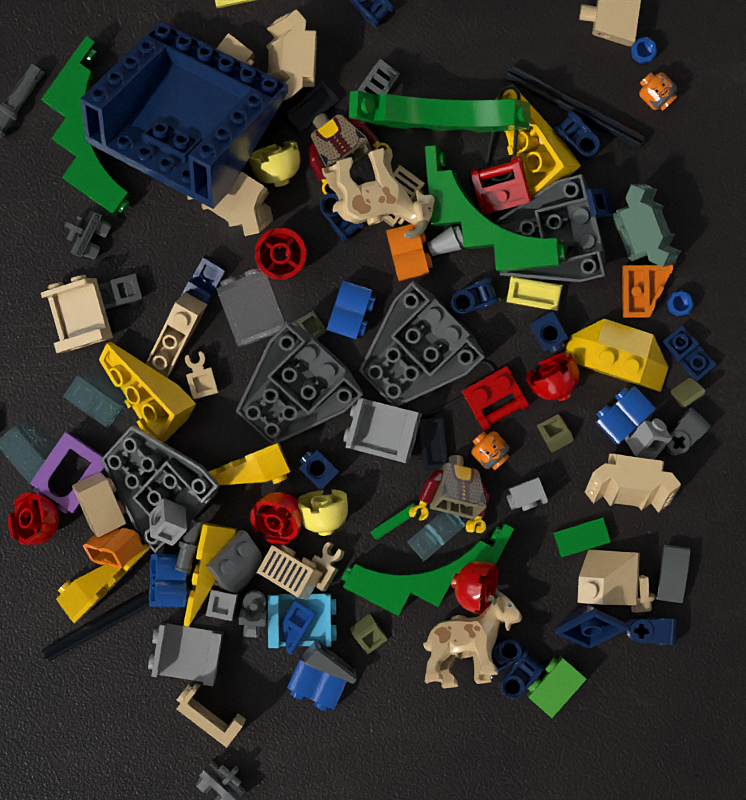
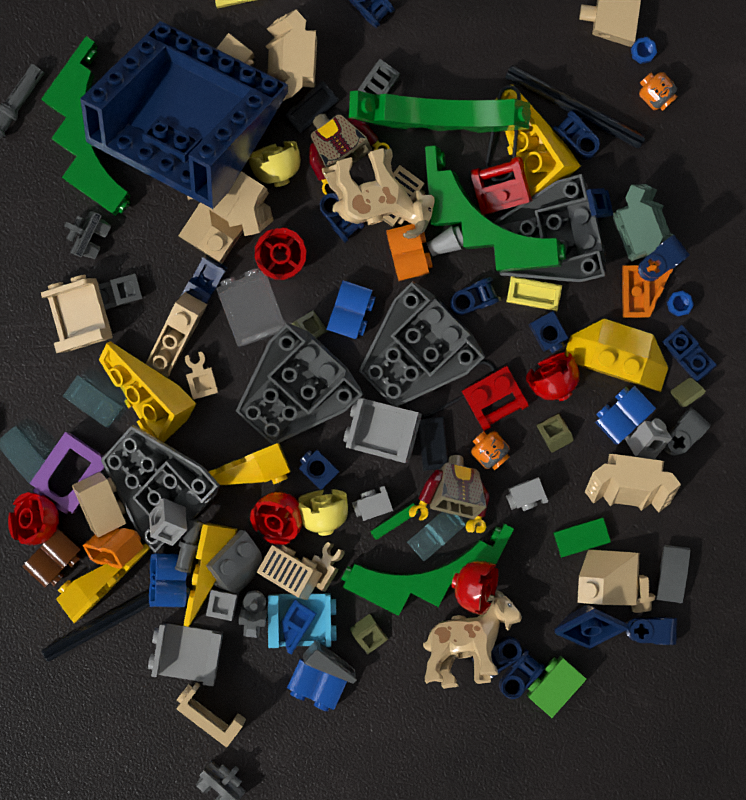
(52, 557): none -> reddish brown brick
(211, 233): none -> tan slope
(372, 504): none -> light grey brick
(665, 257): none -> dark blue piece

